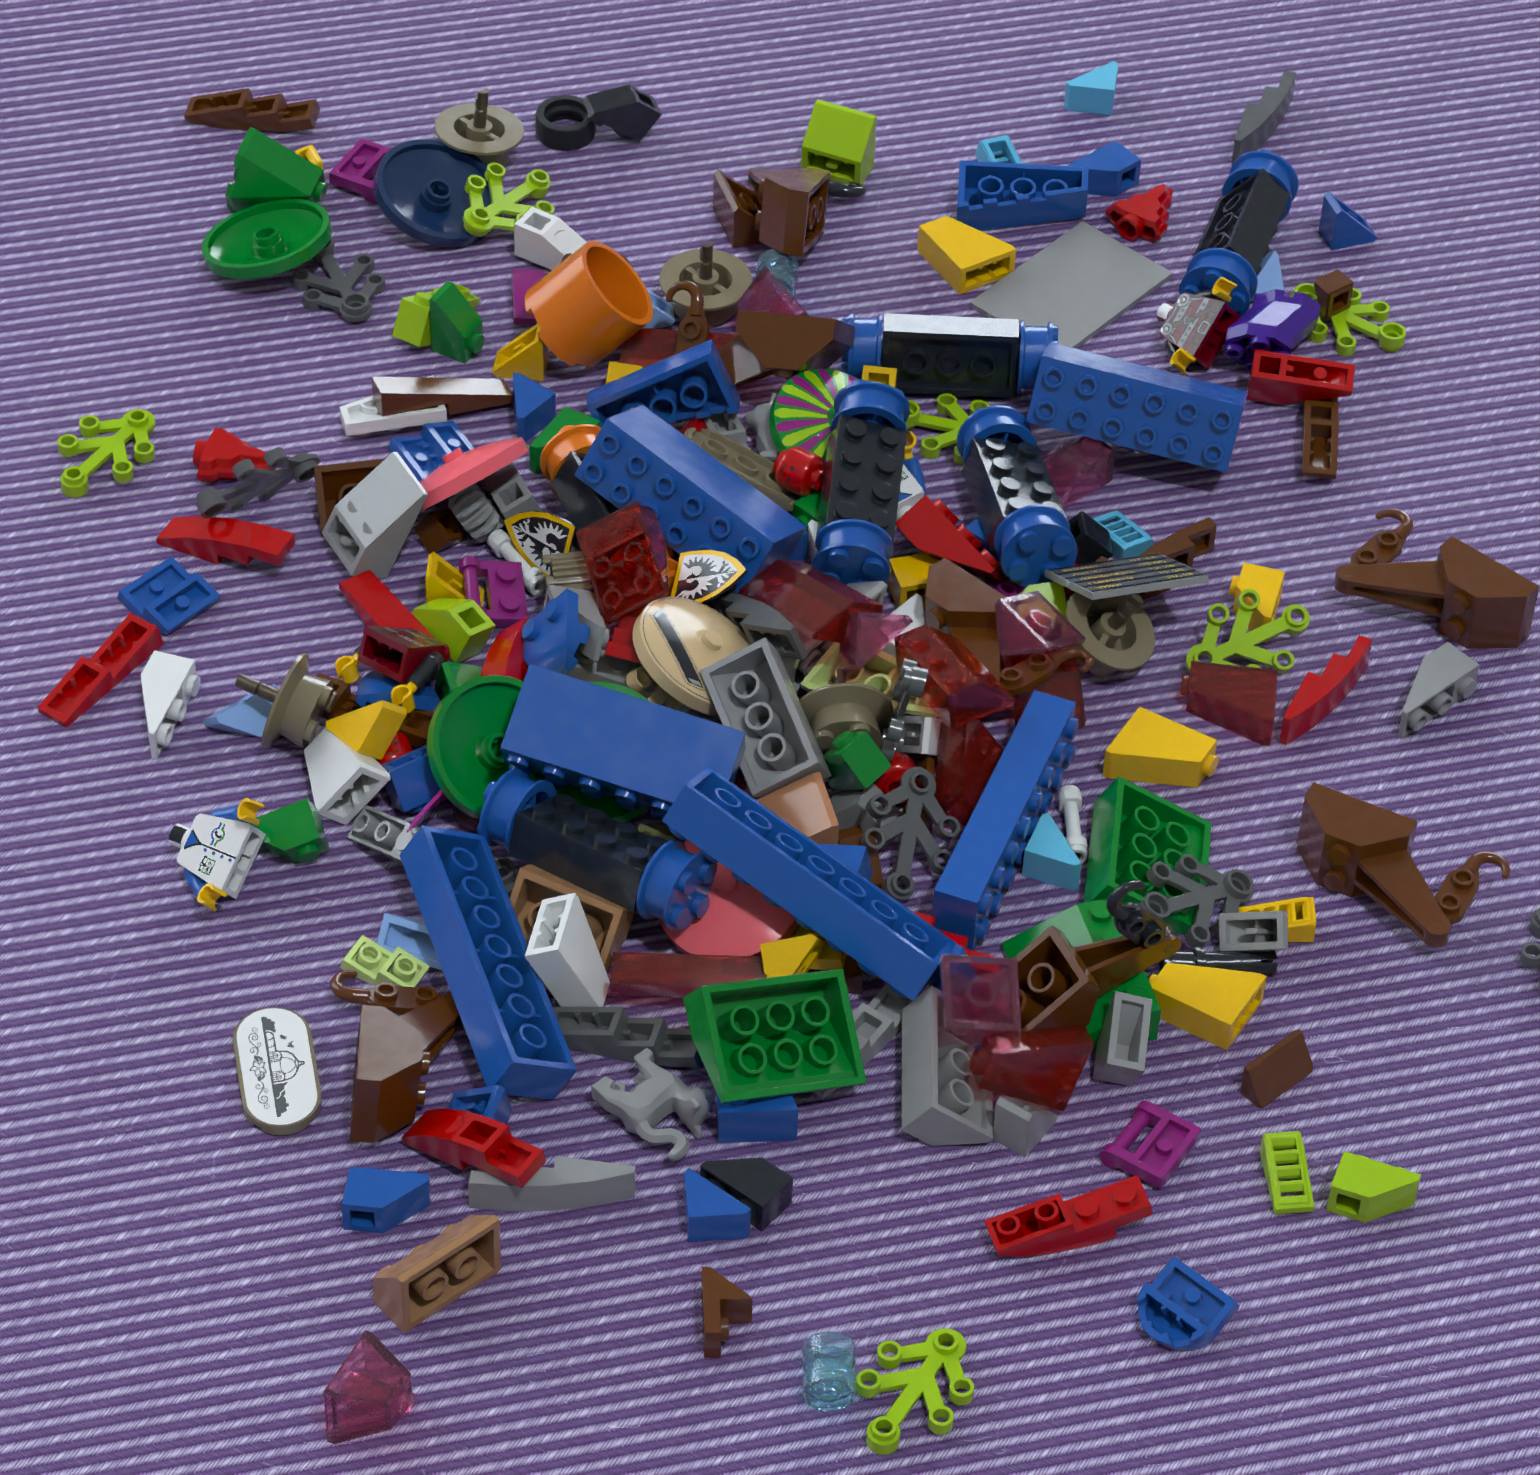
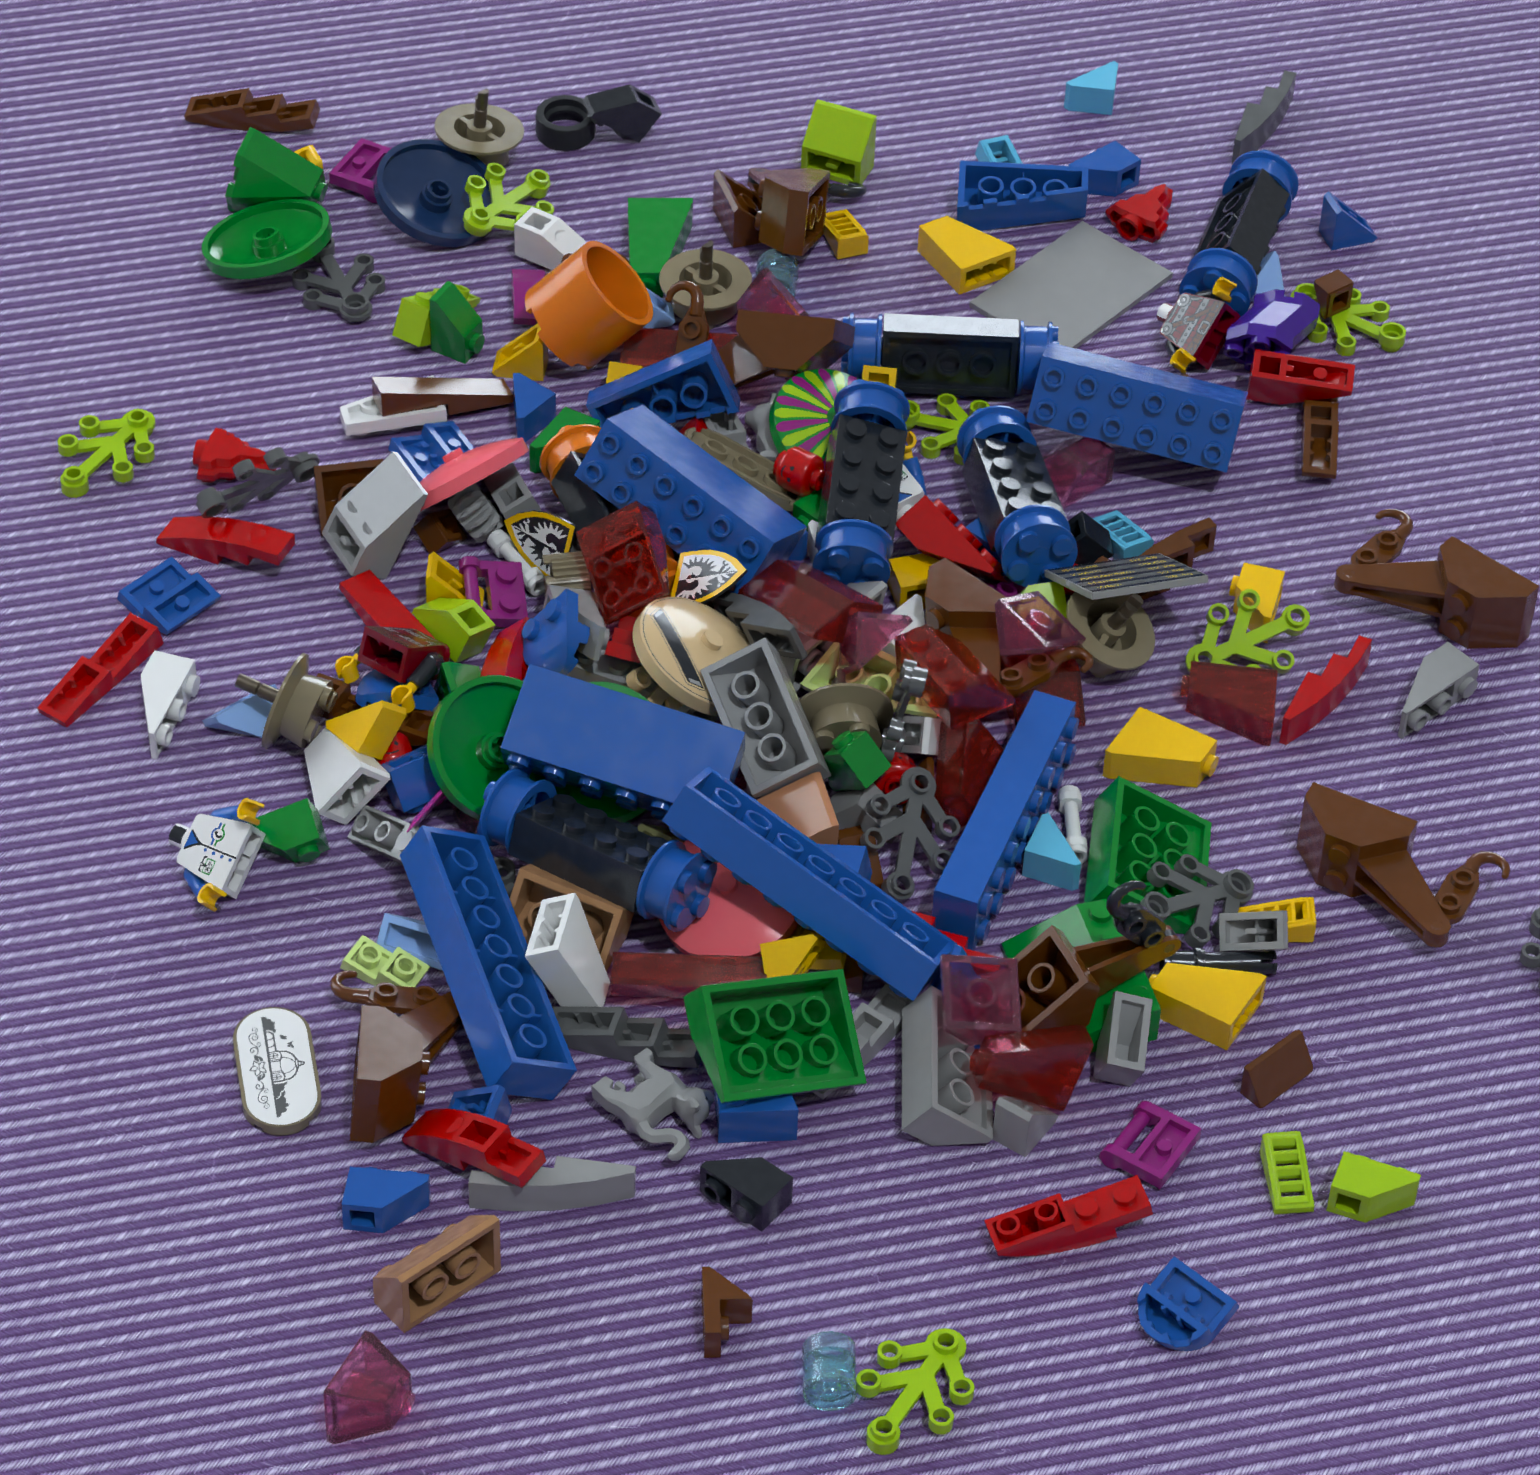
(656, 234): none -> green slope
(712, 1212): blue slope -> none
(845, 234): none -> yellow slope

